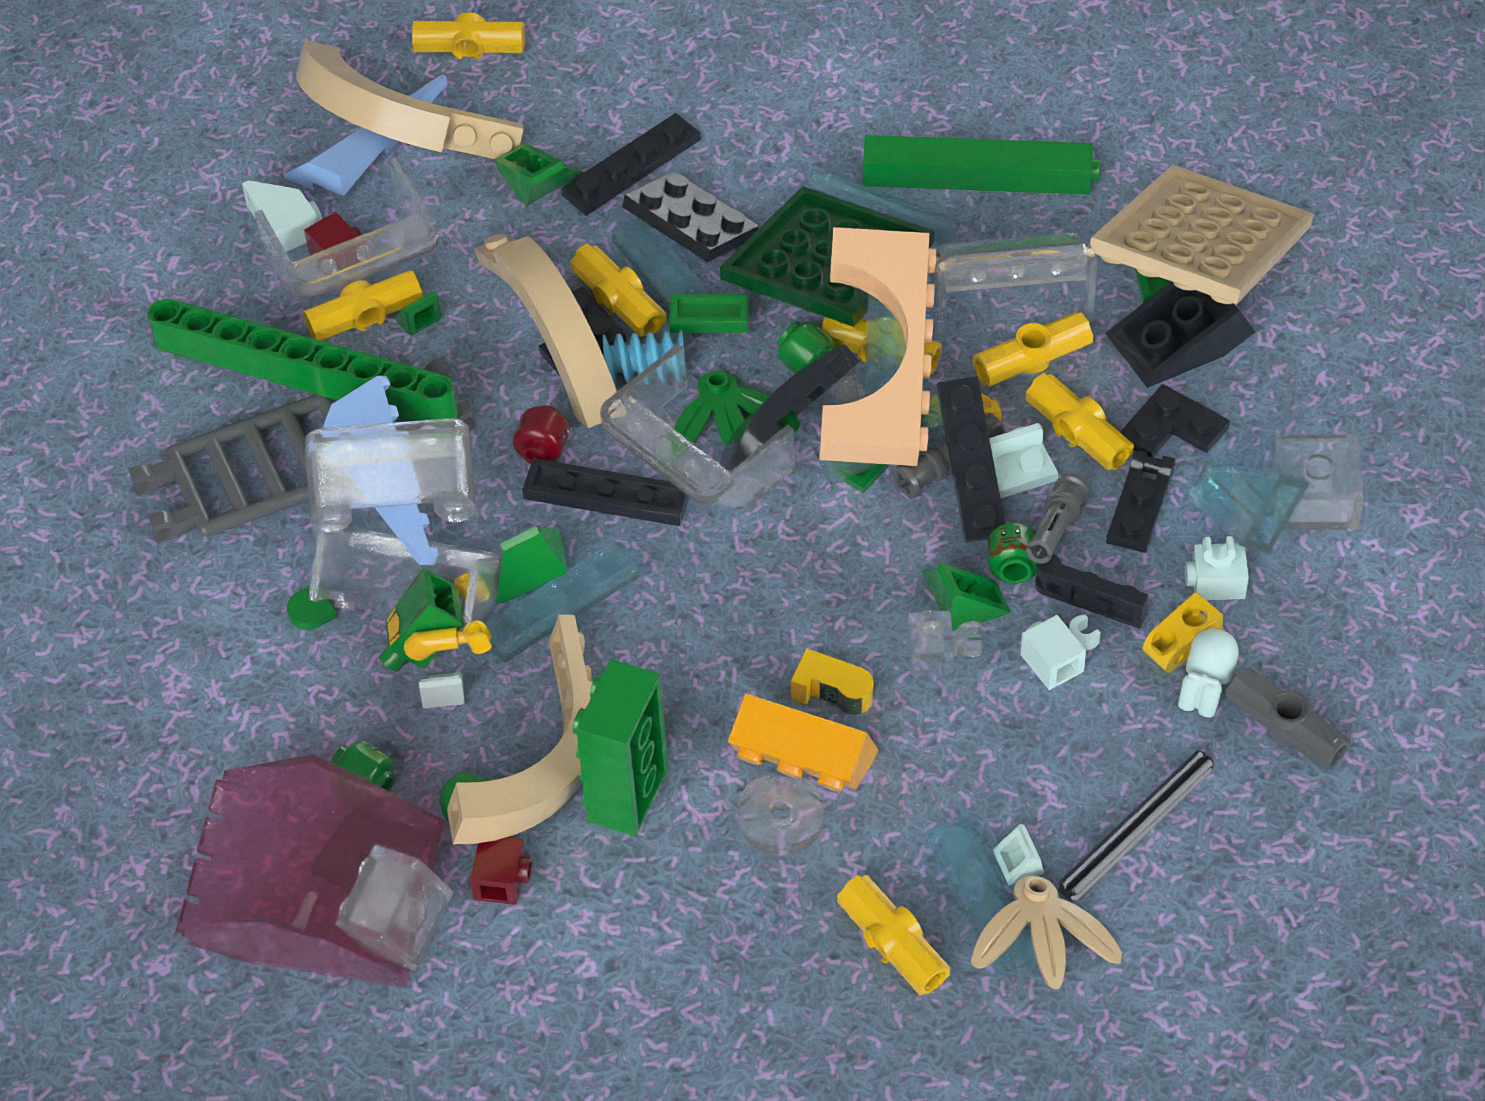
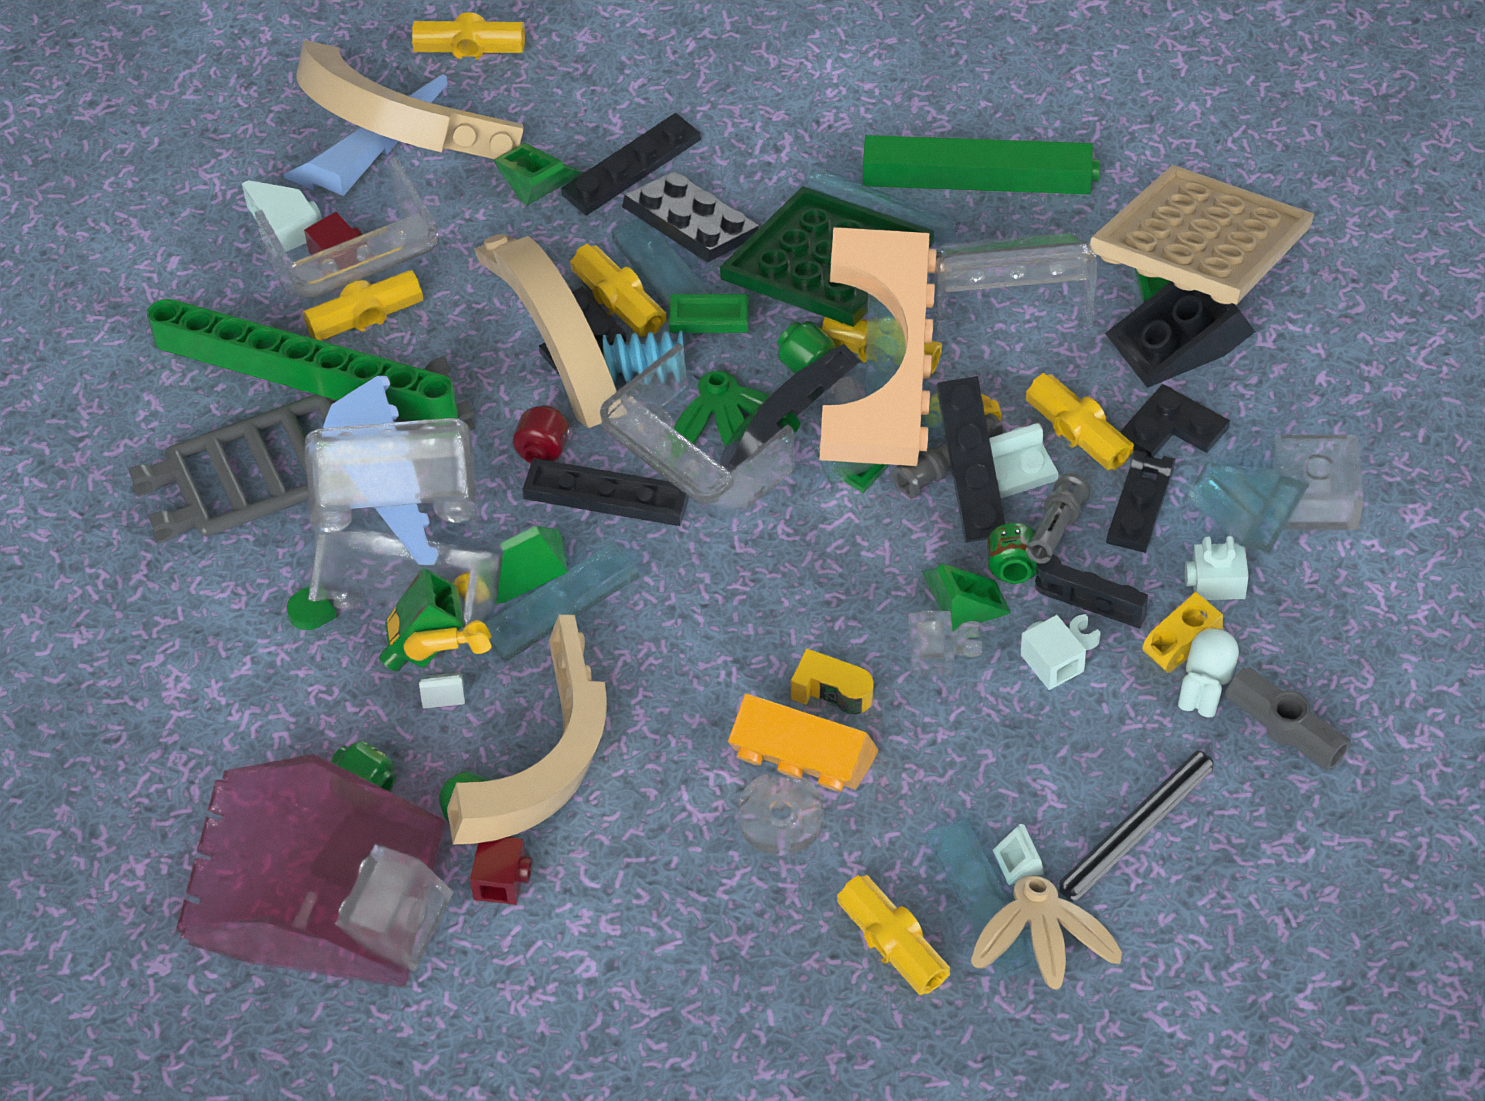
(420, 314): green slope -> none
(621, 746): green brick -> none
(1032, 348): yellow piece -> none

